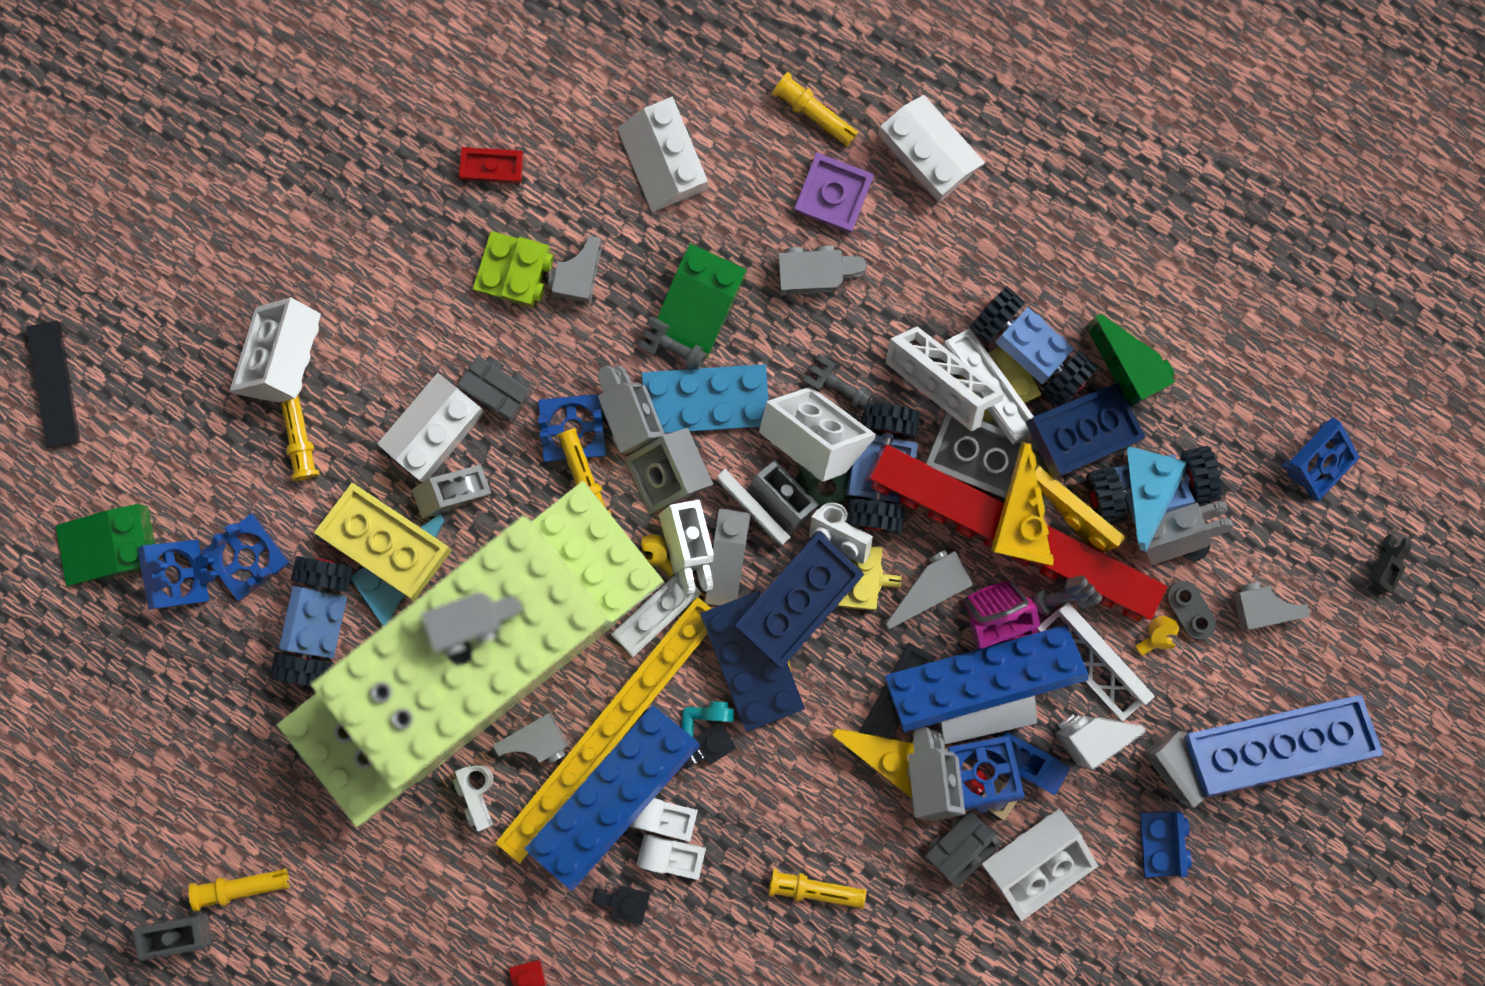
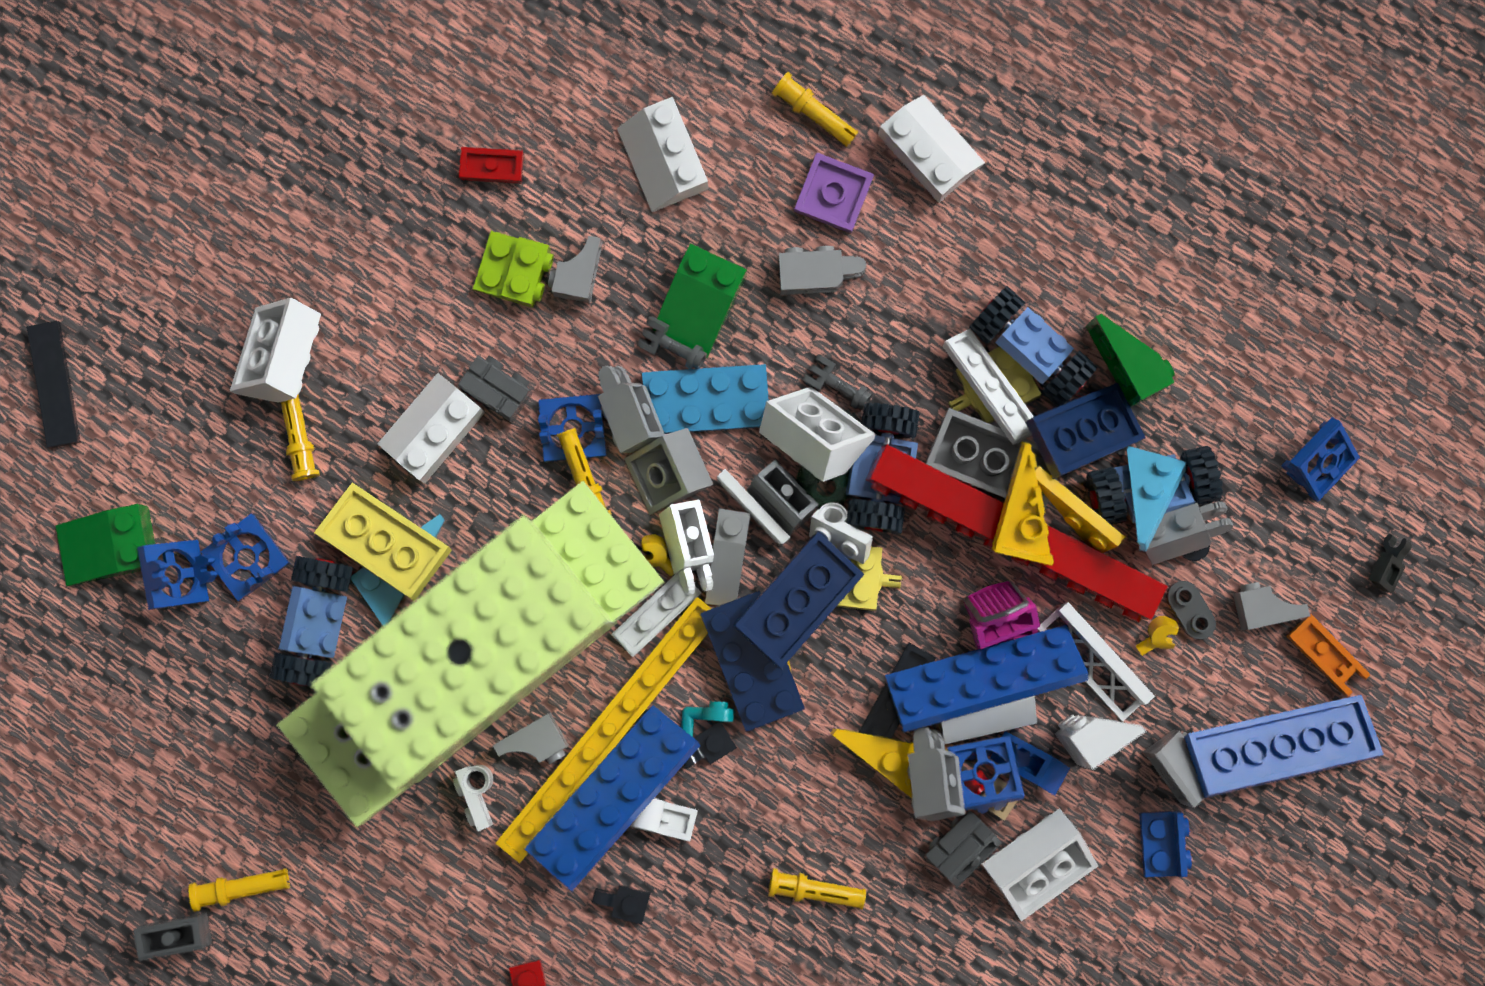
(450, 491): light grey arch -> none
(468, 620): light grey hinge -> none
(670, 856): white plate -> none
(934, 584): light grey slope -> none
(936, 380): white fence -> none
(1075, 589): dark grey hinge -> none
(1326, 653): none -> orange hinge

